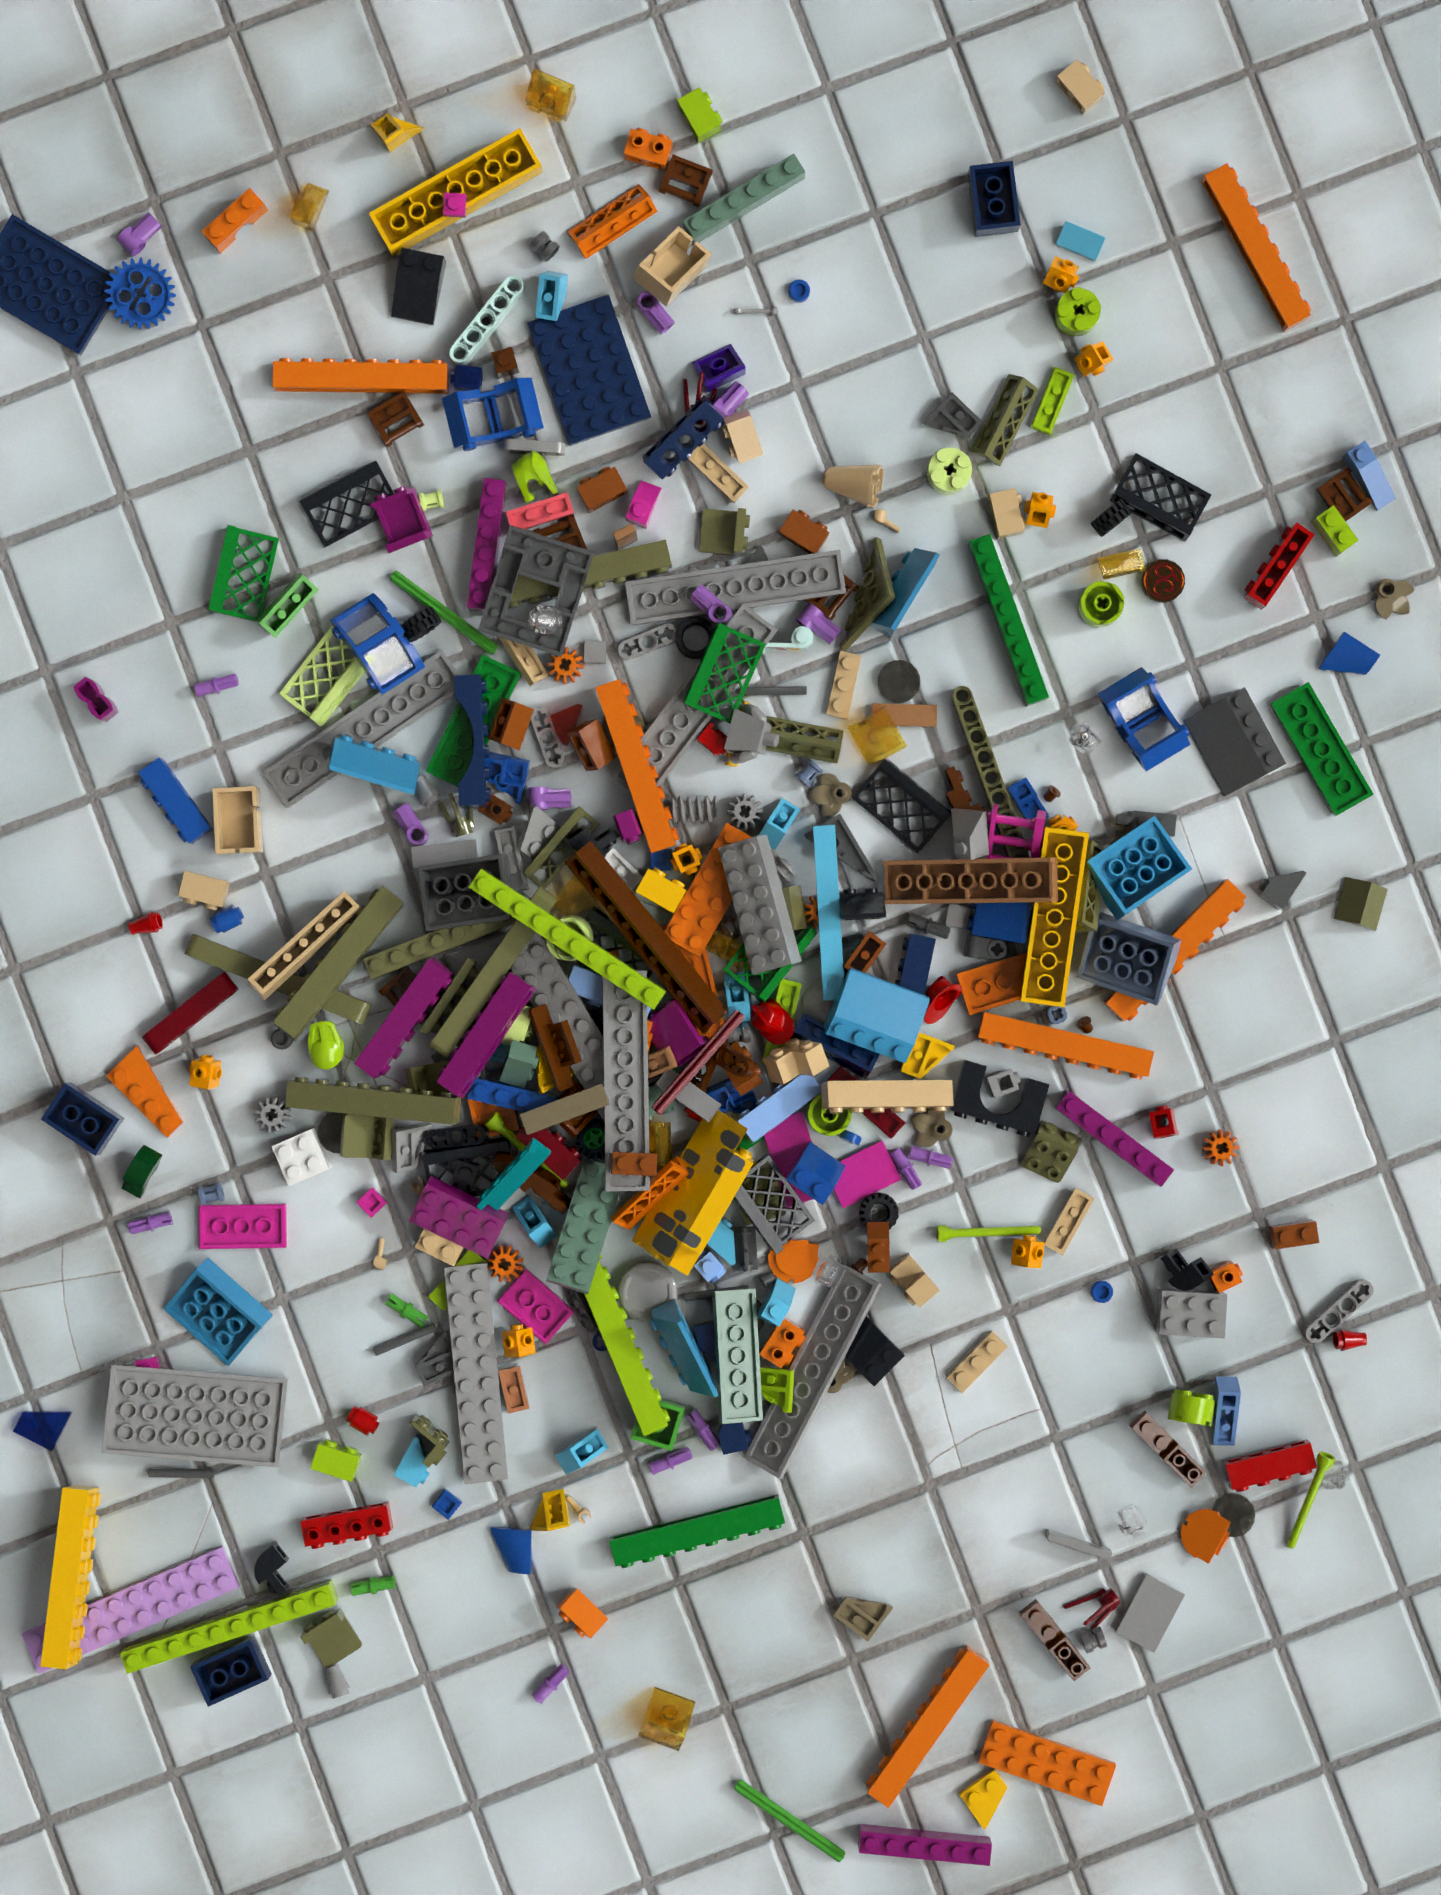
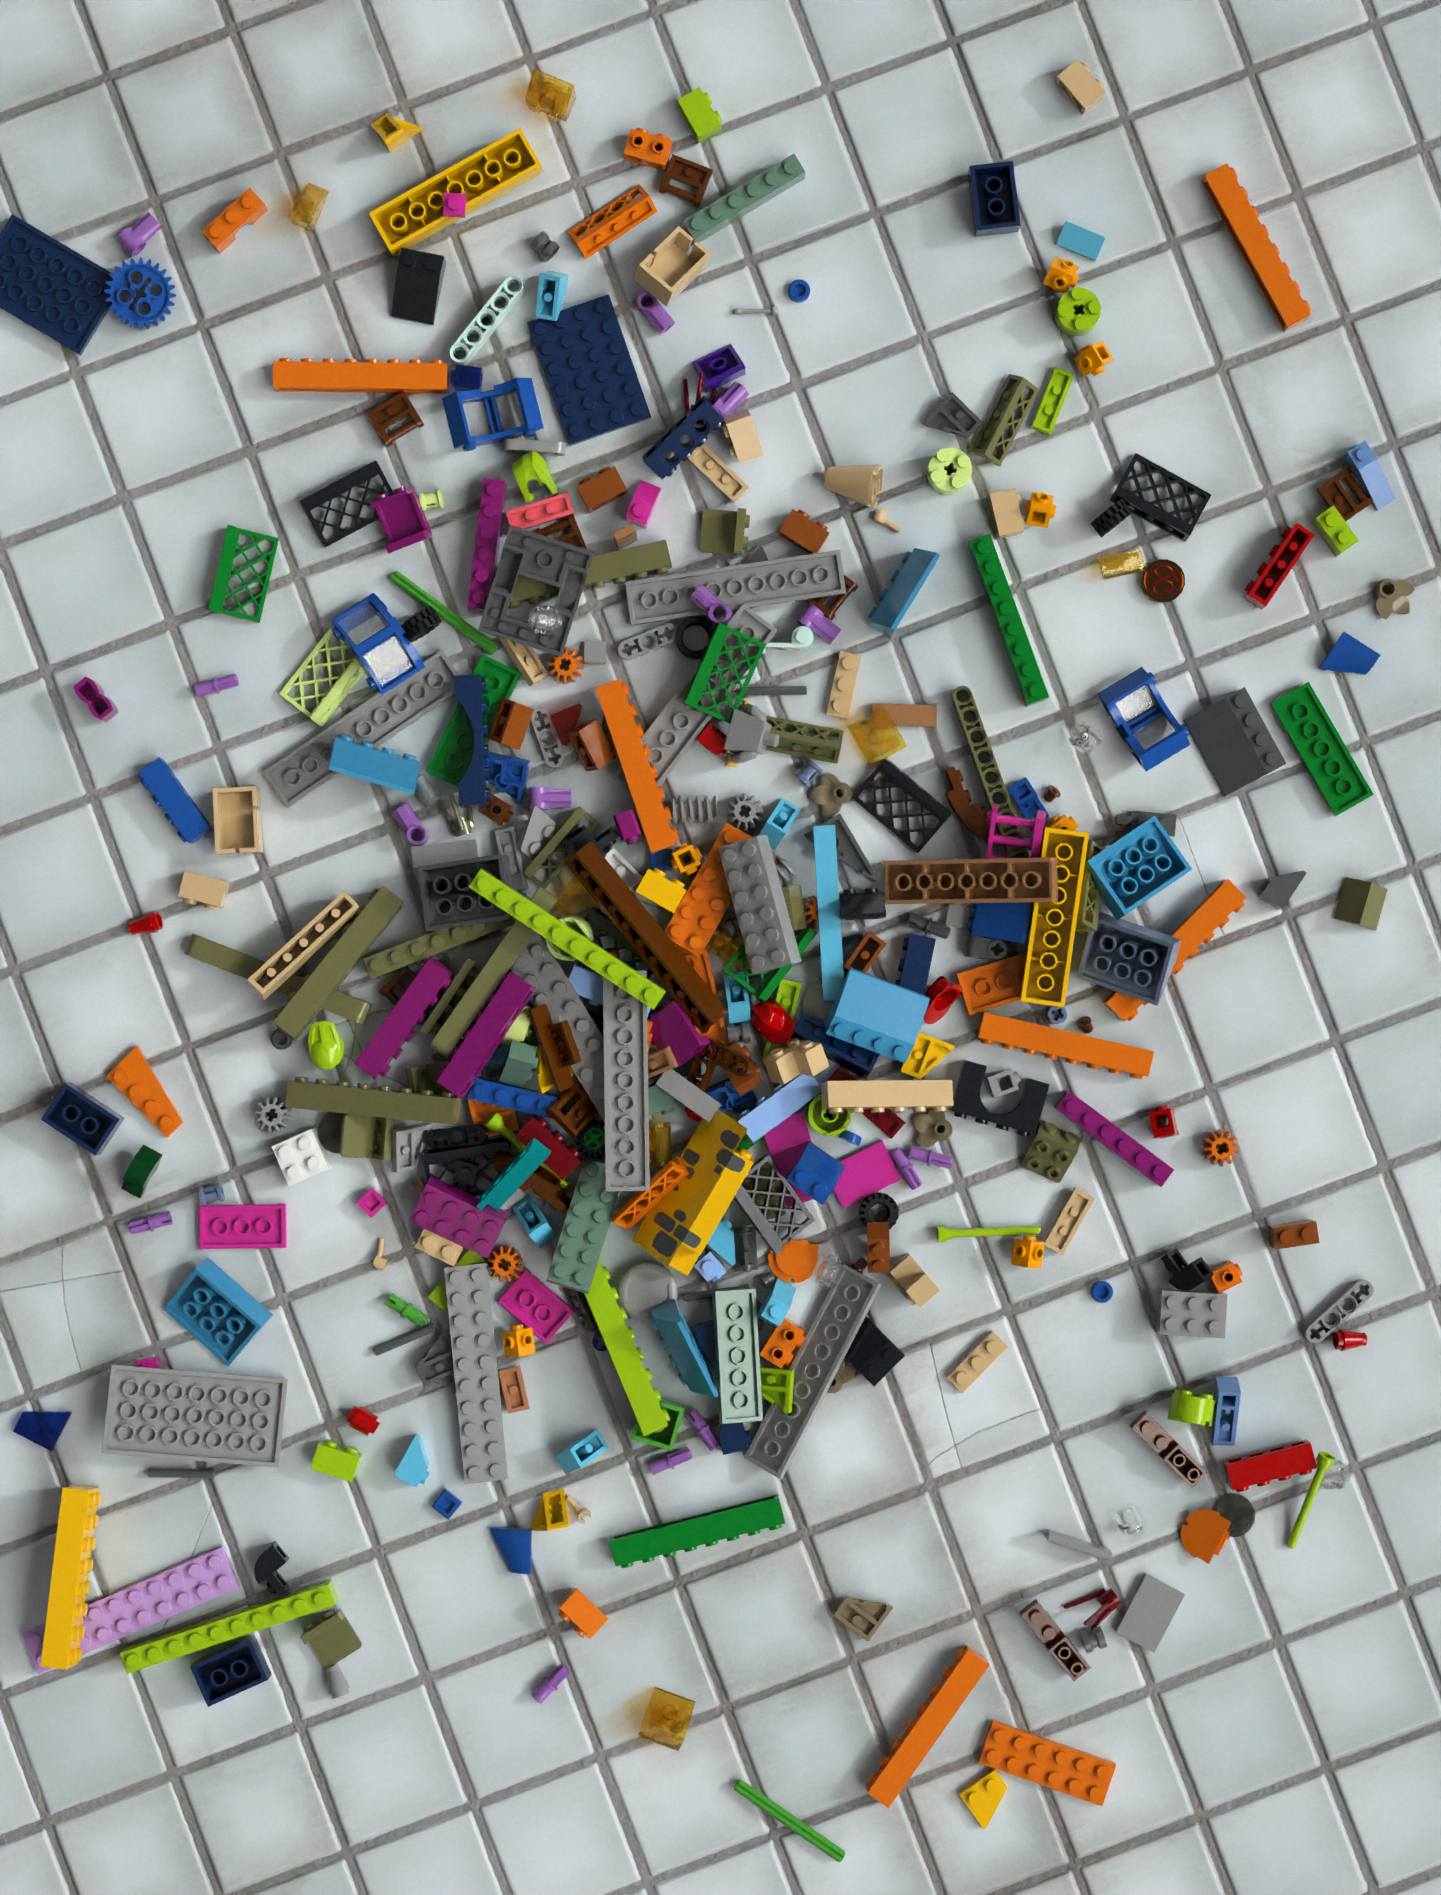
(190, 1013): dark red beam -> none
(205, 1072): light orange brick -> none
(227, 919): blue brick -> none
(287, 605): bright green brick -> none
(347, 1524): red brick -> none
(373, 1585): bright green pin -> none
(437, 1437): olive bracket -> none
(505, 362): reddish brown brick -> none
(564, 1109): dark tan tile -> none
(634, 1164): dark orange brick -> none
(698, 1062): dark red axle -> none
(871, 596): olive tile -> none
(898, 681): clear smoke tile -> none
(924, 1844): magenta brick -> none
(969, 833): light grey slope -> none
(1100, 592): lime brick -> none

